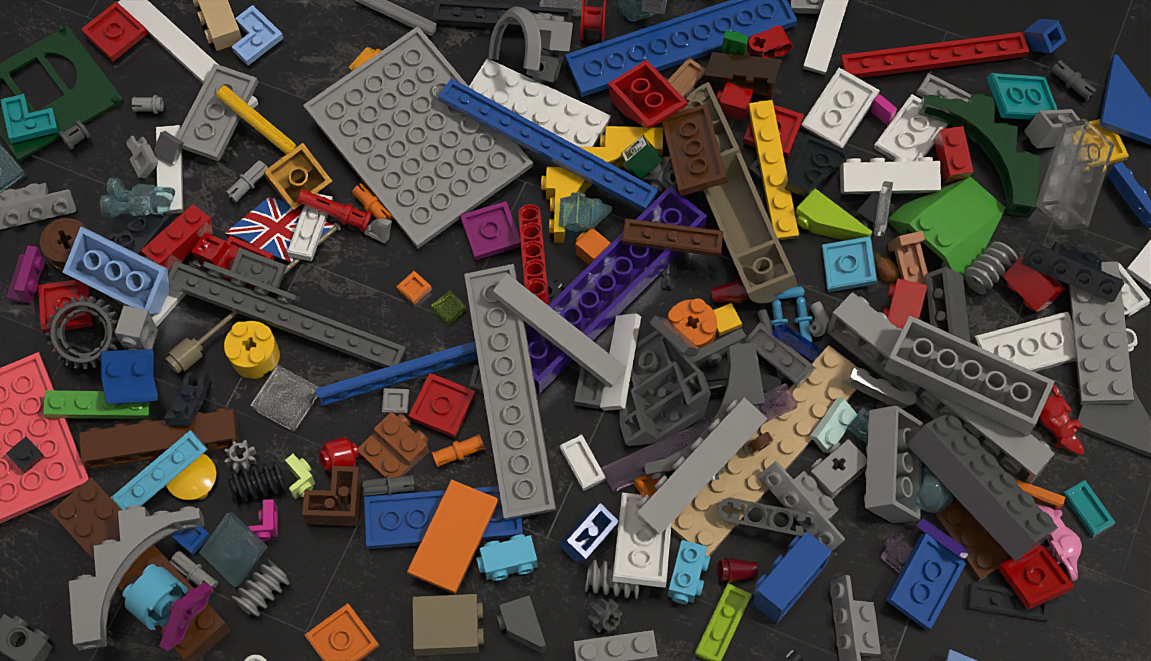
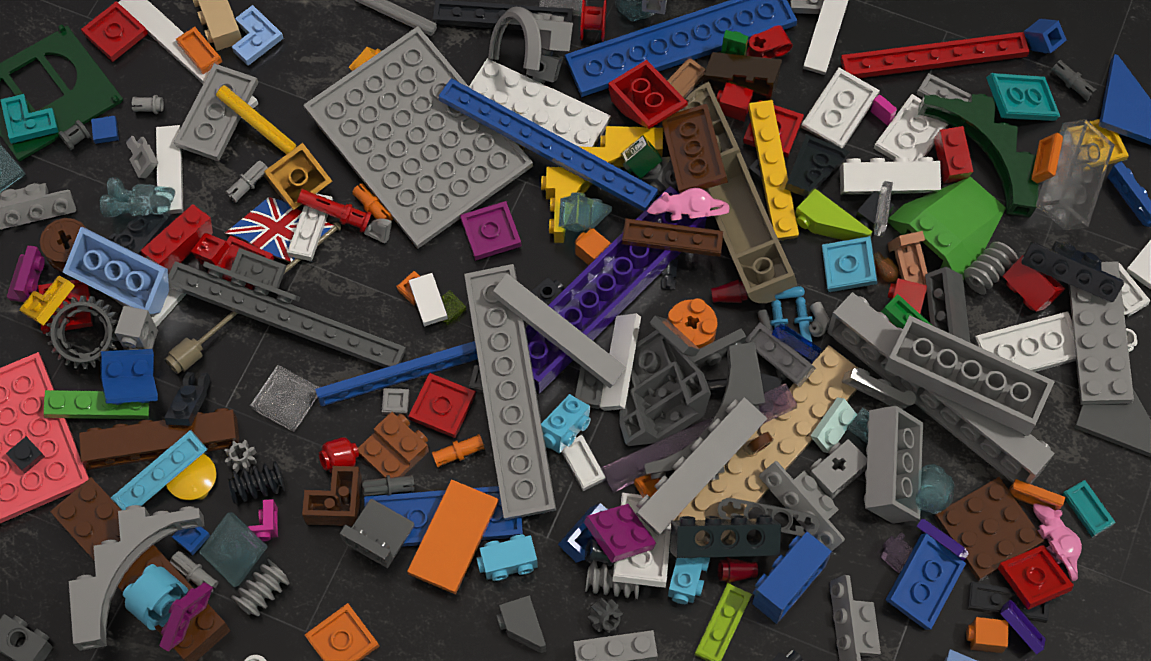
(40, 306): none -> yellow tile
(104, 129): none -> blue tile
(168, 147): dark grey tile -> none
(198, 50): none -> orange tile
(251, 349): yellow brick -> none
(301, 471): yellowish green bracket -> none
(378, 533): none -> dark grey bracket
(428, 299): none -> white tile
(447, 624): dark tan brick -> none
(533, 252): red beam -> none
(565, 423): none -> medium azure brick
(595, 553): none -> black bush
(620, 532): none -> magenta plate
(692, 201): none -> bright pink animal
(727, 319): yellow tile -> none
(764, 543): none -> black brick
(899, 311): none -> green plate
(982, 486): dark grey brick -> none
(988, 635): none -> orange brick
(1023, 626): none -> dark purple tile
(1046, 126): light grey slope -> none
(1047, 158): none -> orange tile
(1056, 420): red animal -> none

